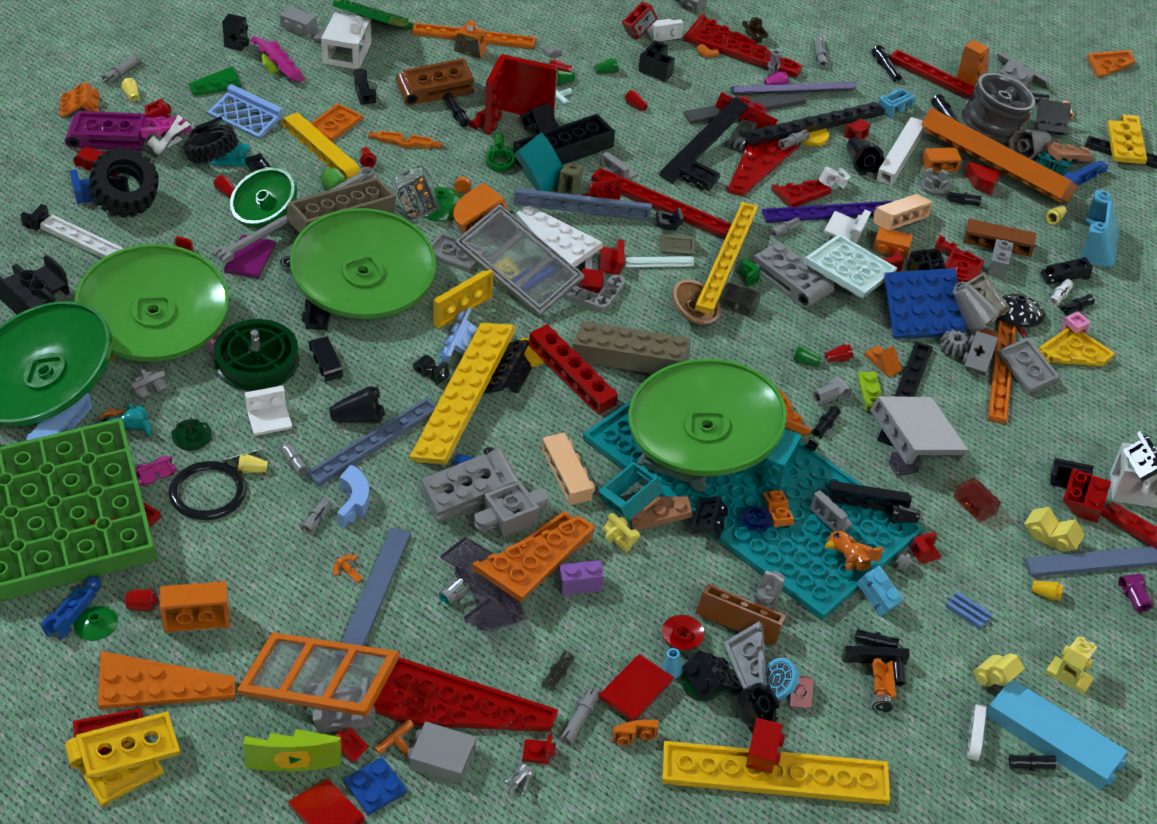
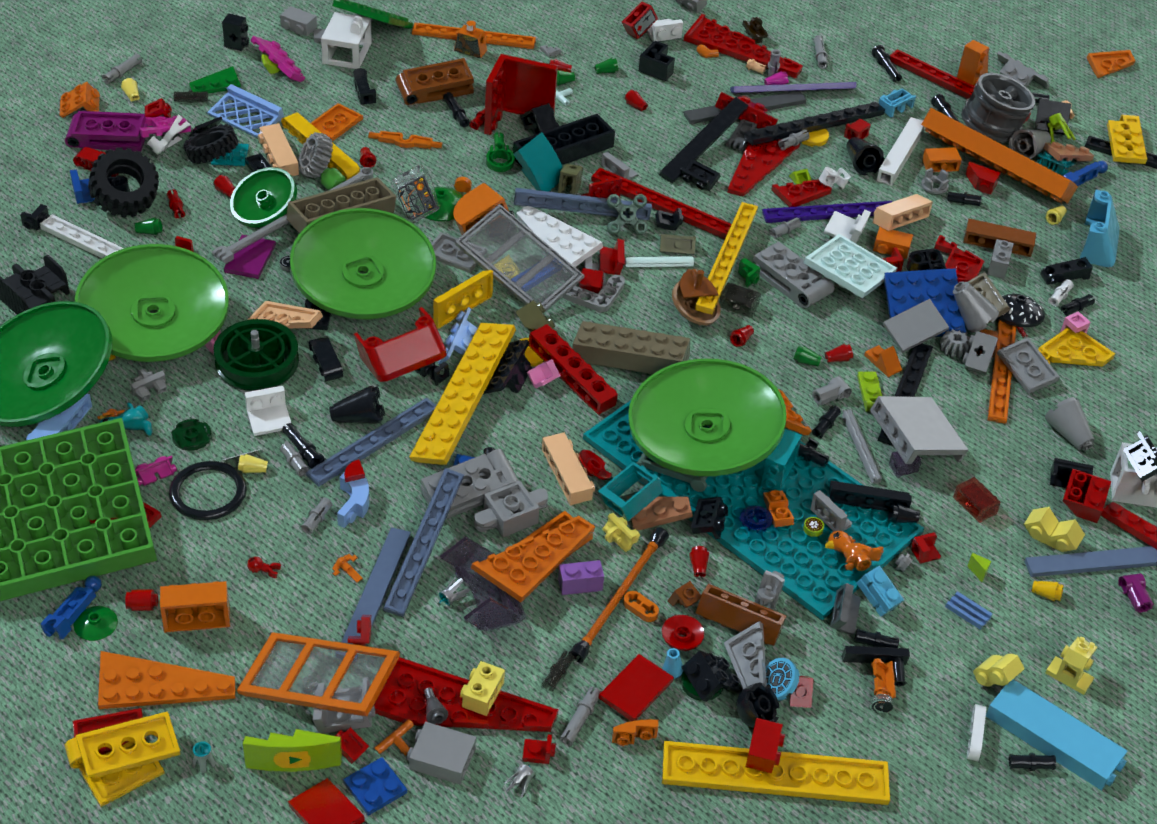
(149, 226): none -> green cone
(175, 204): none -> red pin
(190, 96): none -> clear smoke pin
(202, 752): none -> piece
(255, 564): none -> red arm
(278, 149): none -> light nougat brick
(287, 315): none -> light nougat wing
(306, 449): none -> black pin
(315, 155): none -> light grey gear
(354, 471): none -> red tile
(364, 628): none -> red bracket
(404, 352): none -> red windscreen
(423, 543): none -> sand blue tile
(435, 711): none -> flat silver cone
(482, 688): none -> light yellow brick
(533, 316): none -> olive slope
(543, 373): none -> bright pink panel
(594, 464): none -> red dish
(621, 209): none -> sand green gear
(641, 606): none -> orange beam
(657, 540): none -> orange hose
(685, 595): none -> dark orange bracket
(696, 285): none -> dark orange shield
(699, 560): none -> red cone
(741, 336): none -> red cone
(755, 66): none -> light nougat pin
(800, 176): none -> lime slope
(811, 454): none -> black pin
(813, 526): none -> tile
(845, 610): none -> flat silver panel
(862, 447): none -> light grey axle
(915, 325): none -> light grey tile
(979, 566): none -> lime slope
(1058, 122): none -> lime plant
(1071, 423): none -> light grey cone

